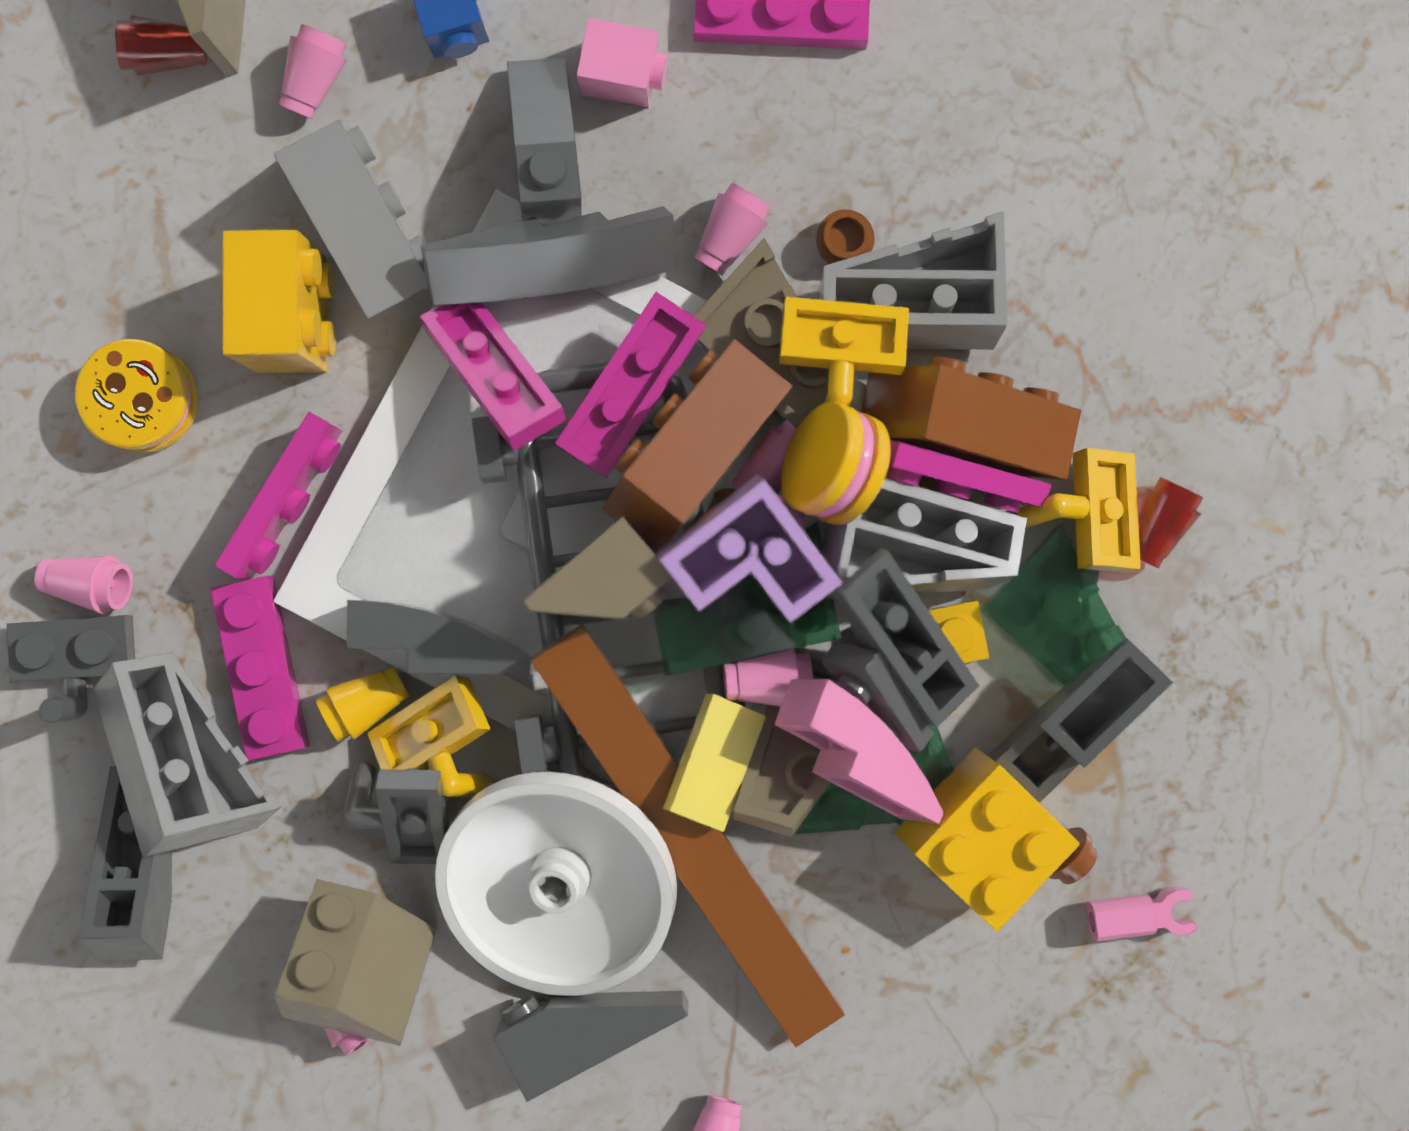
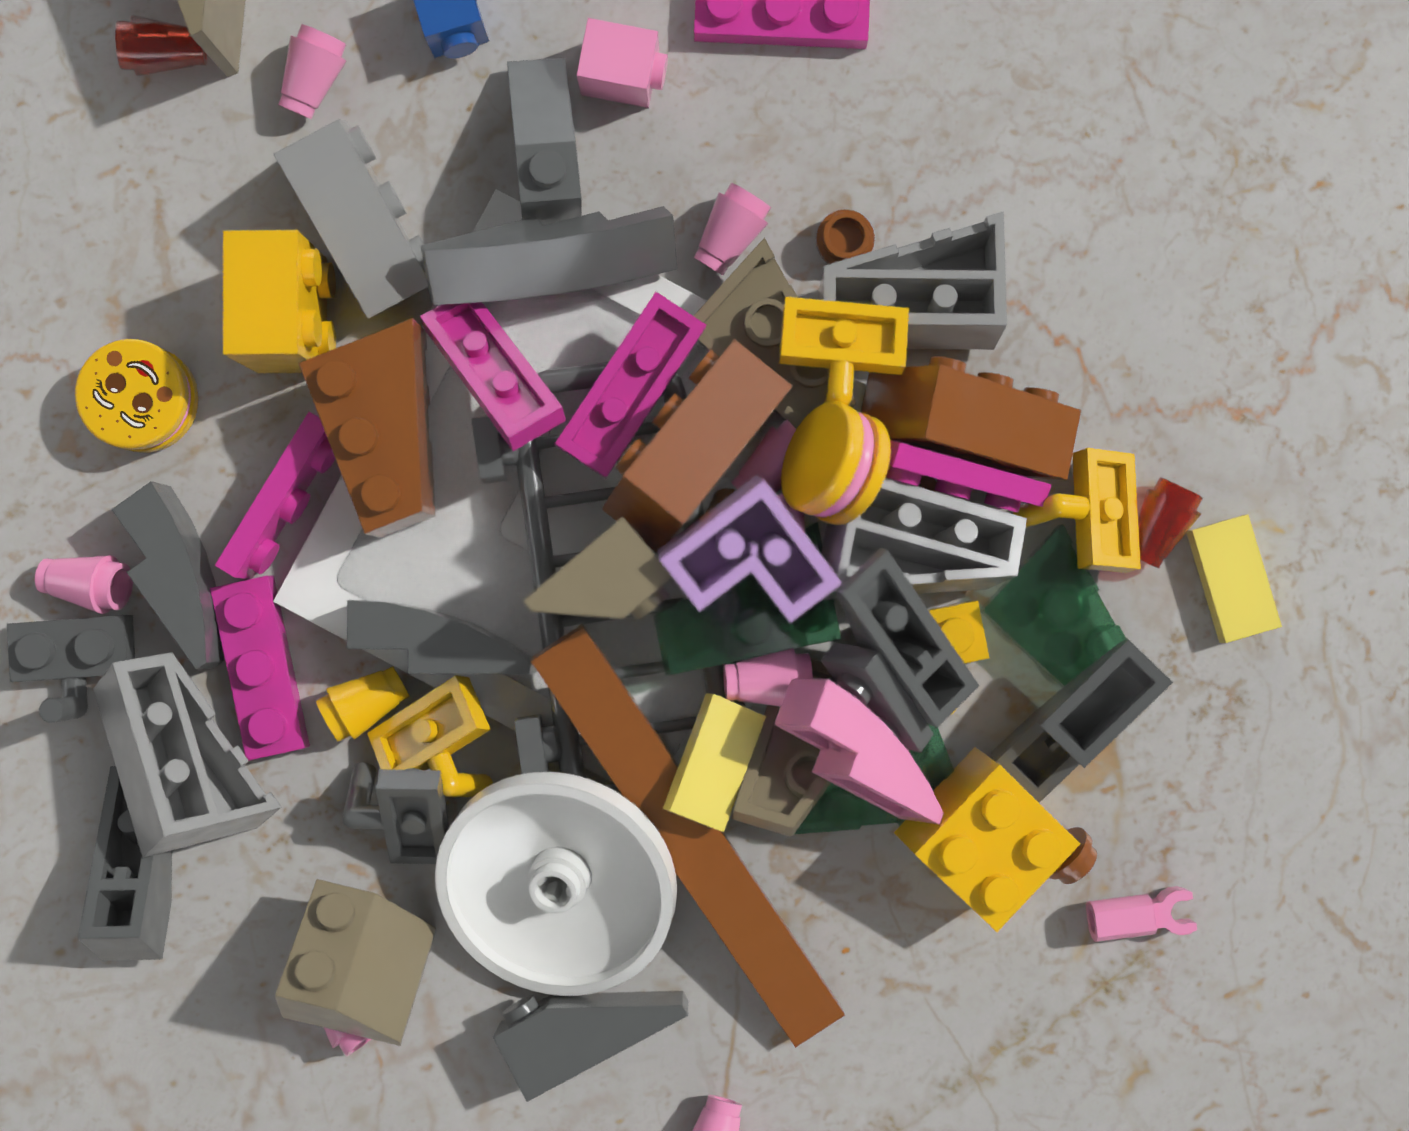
(175, 571): none -> dark grey slope
(377, 423): none -> dark orange wedge
(1234, 579): none -> light yellow tile

